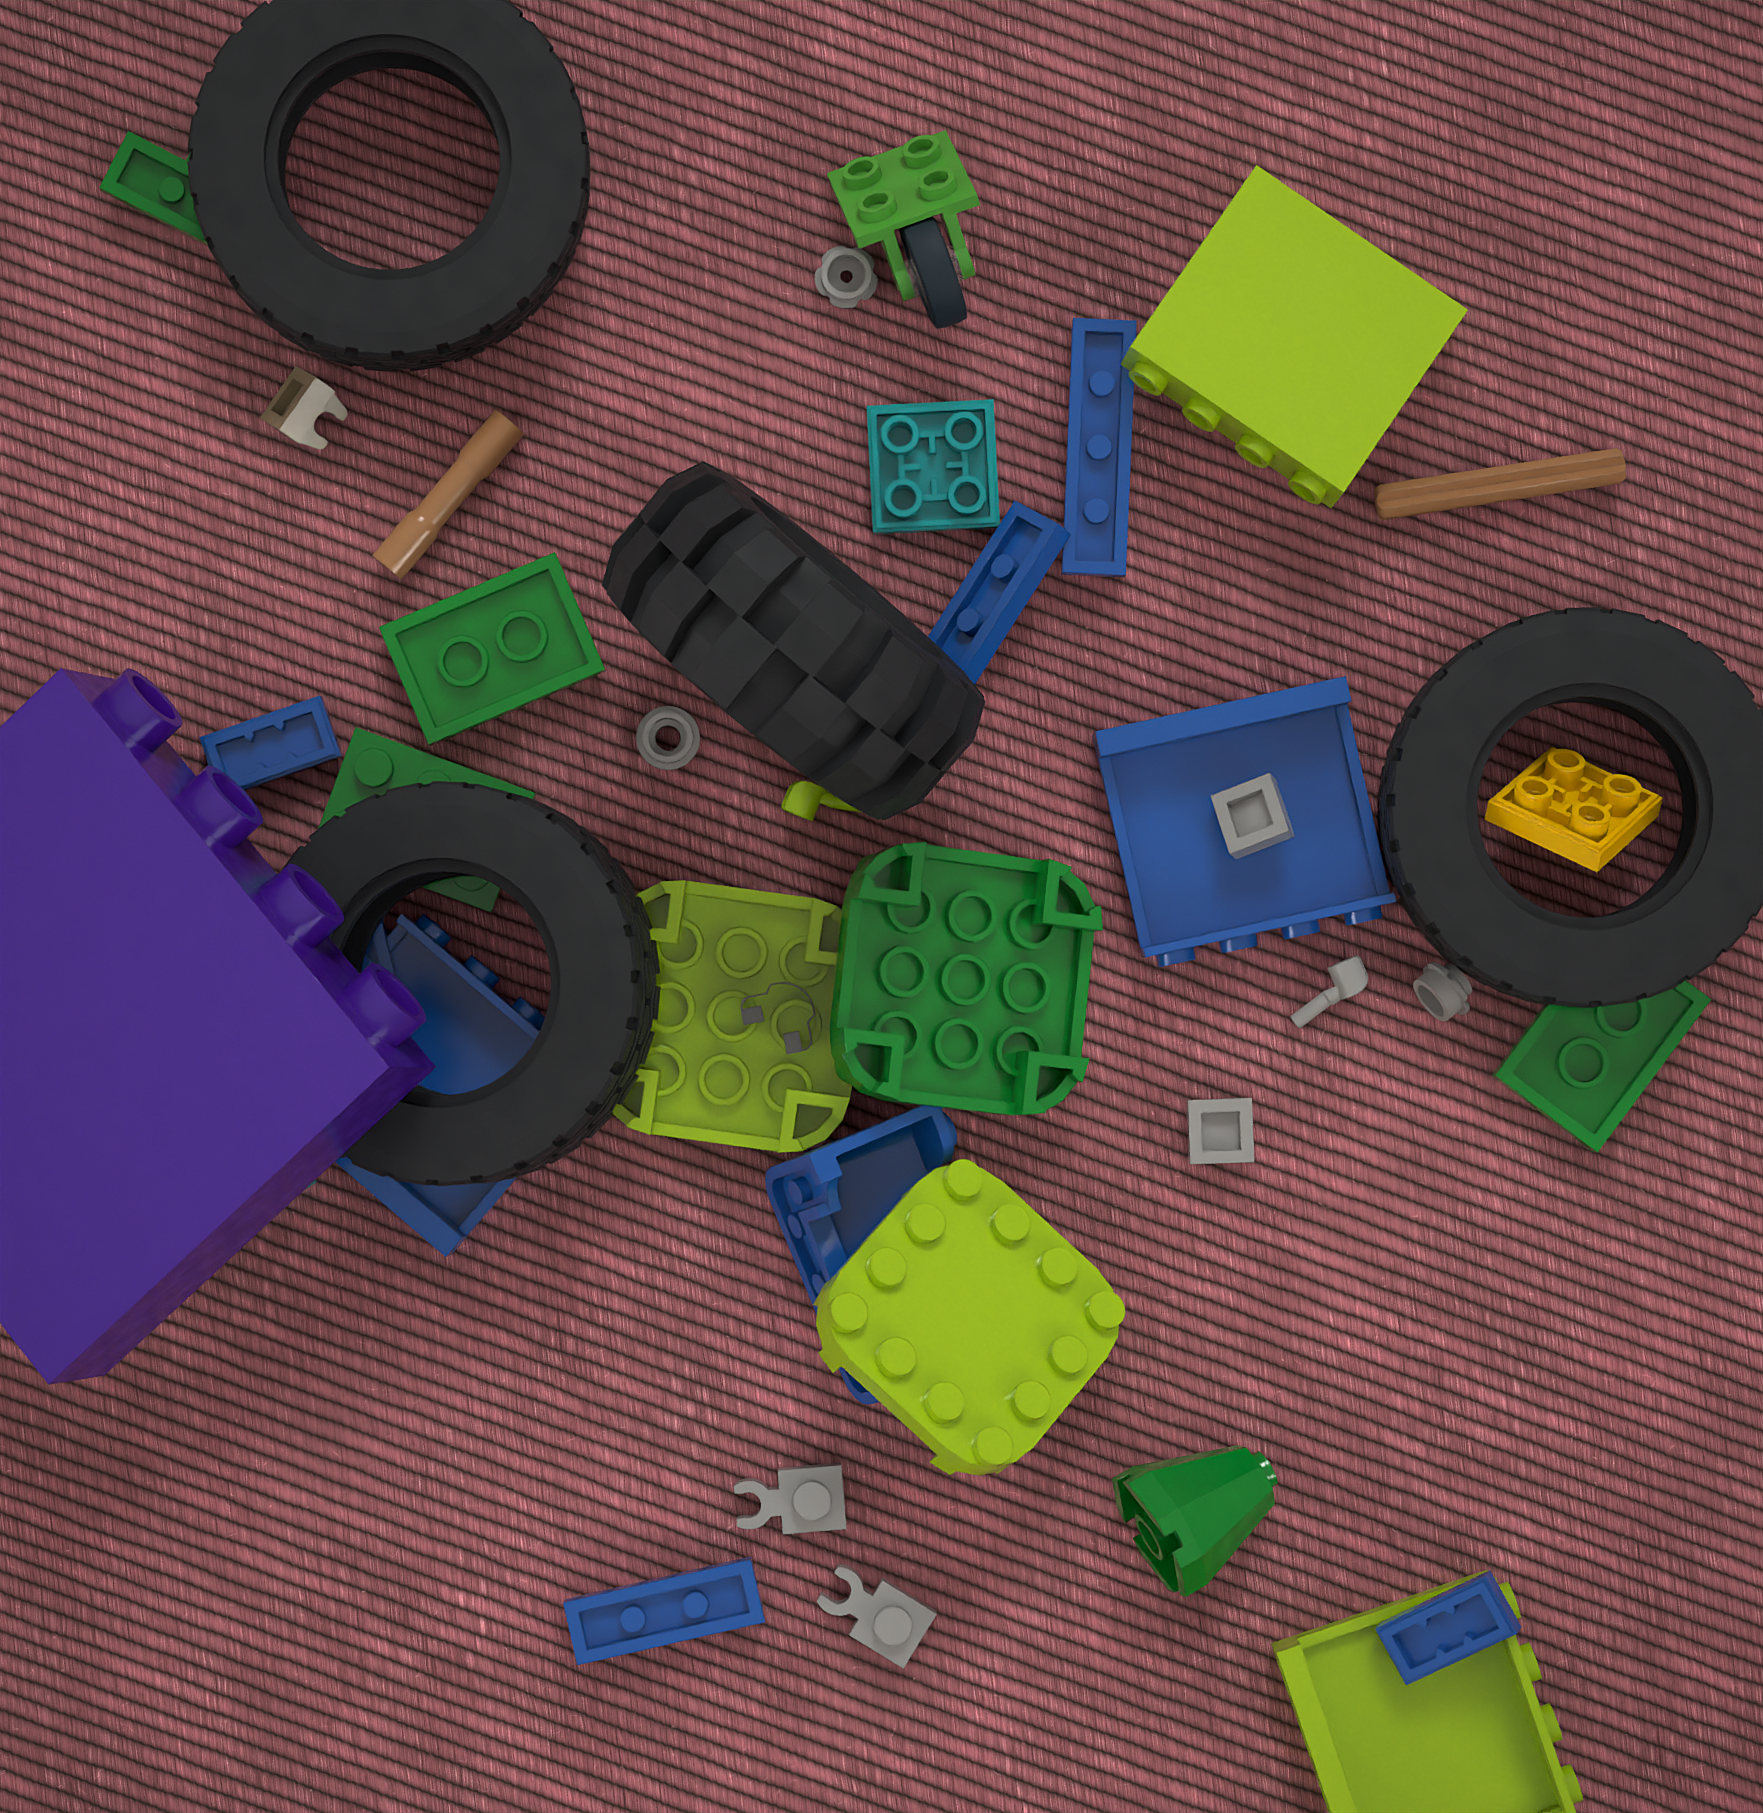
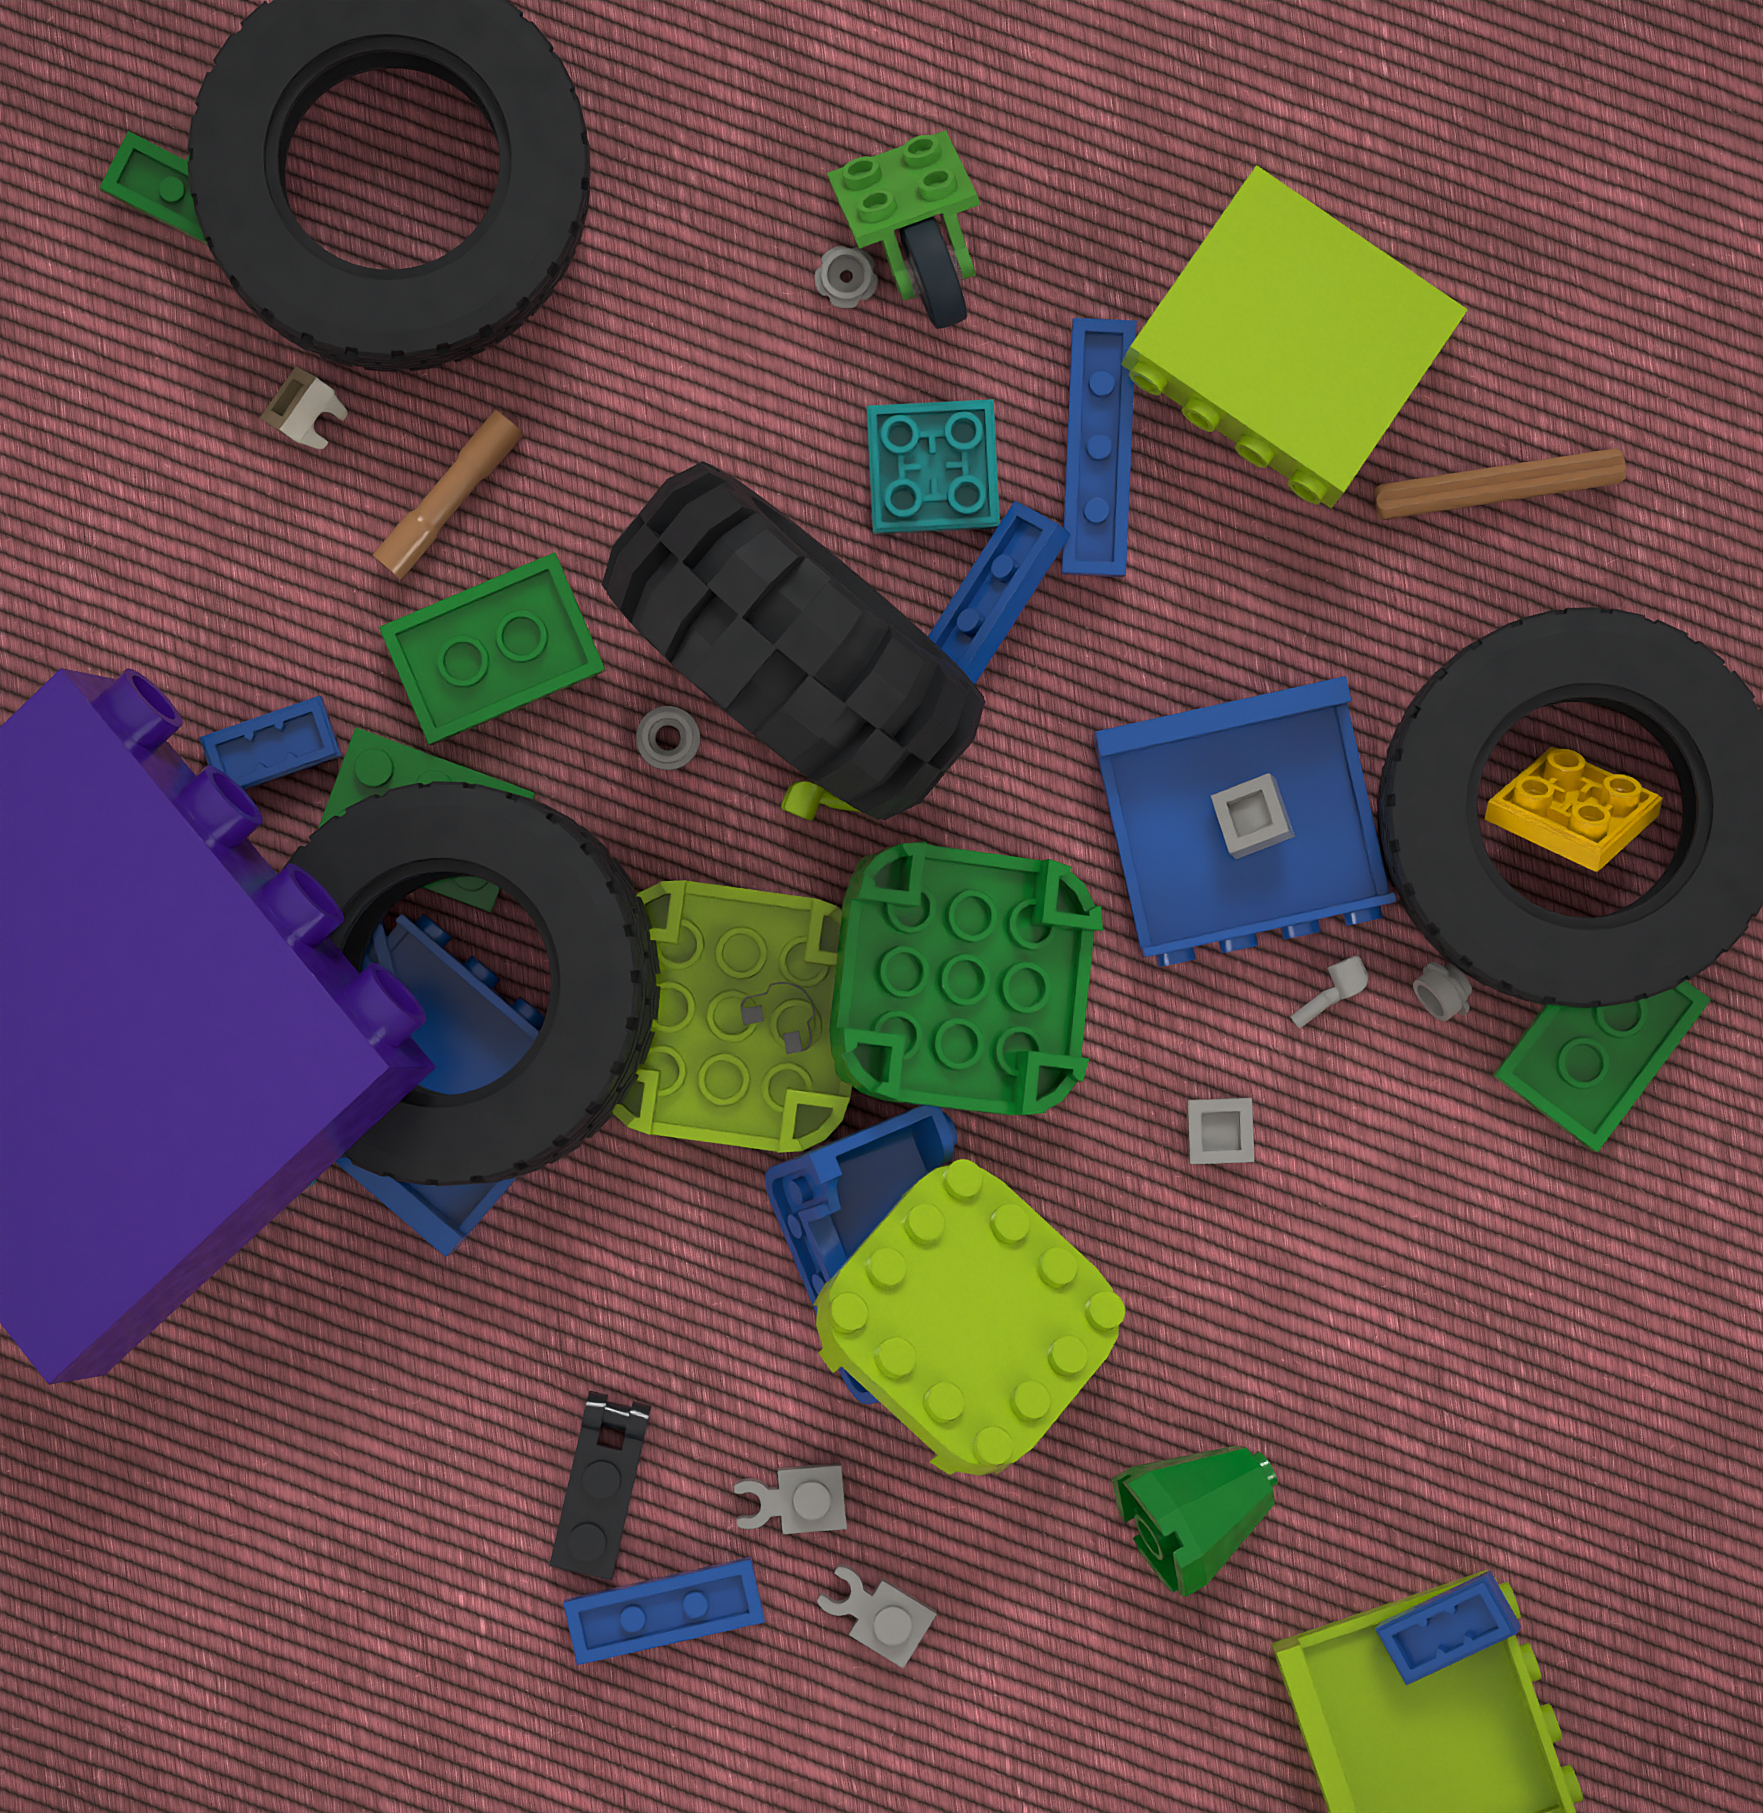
(600, 1488): none -> black plate

